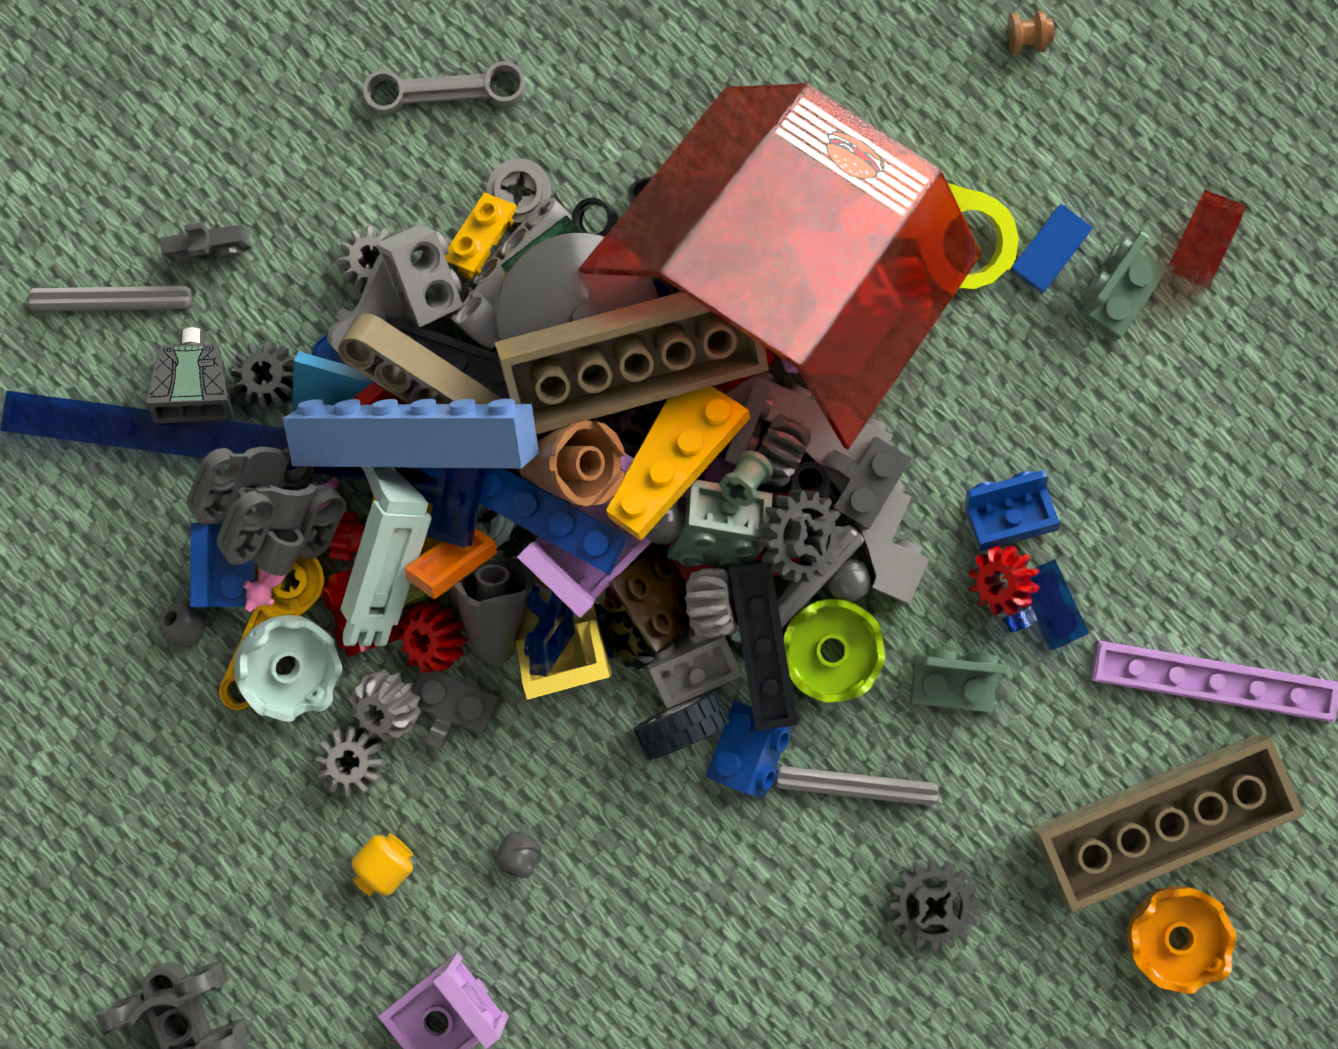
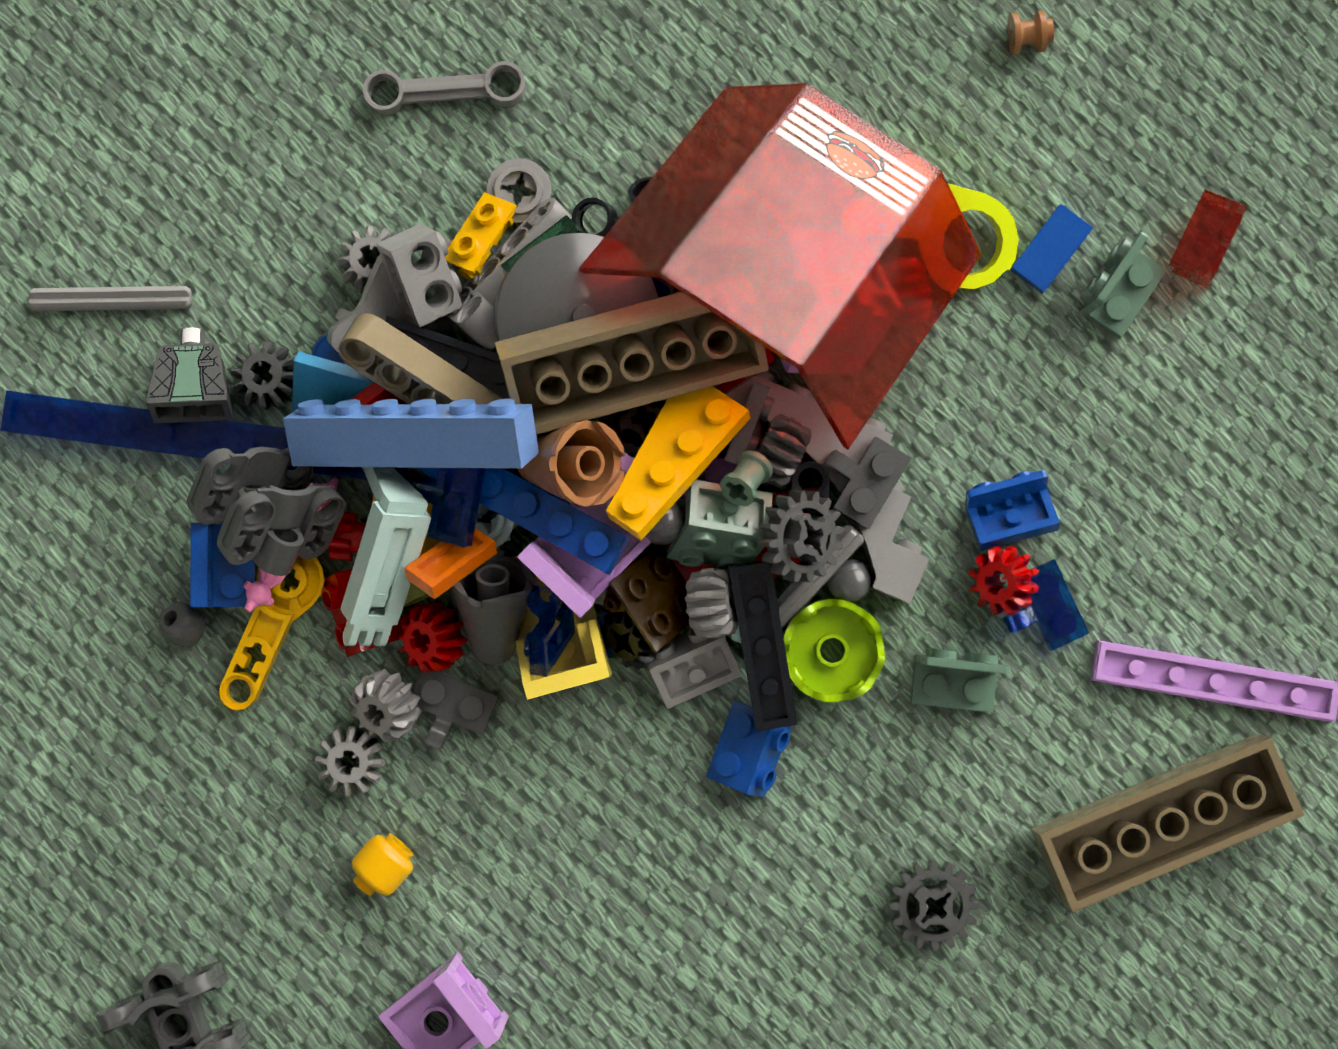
(199, 241): dark grey plate -> none
(306, 686): light aqua plate -> none
(518, 854): dark grey piece -> none
(681, 725): black wheel -> none
(856, 785): light grey axle -> none
(1207, 952): light orange plate -> none

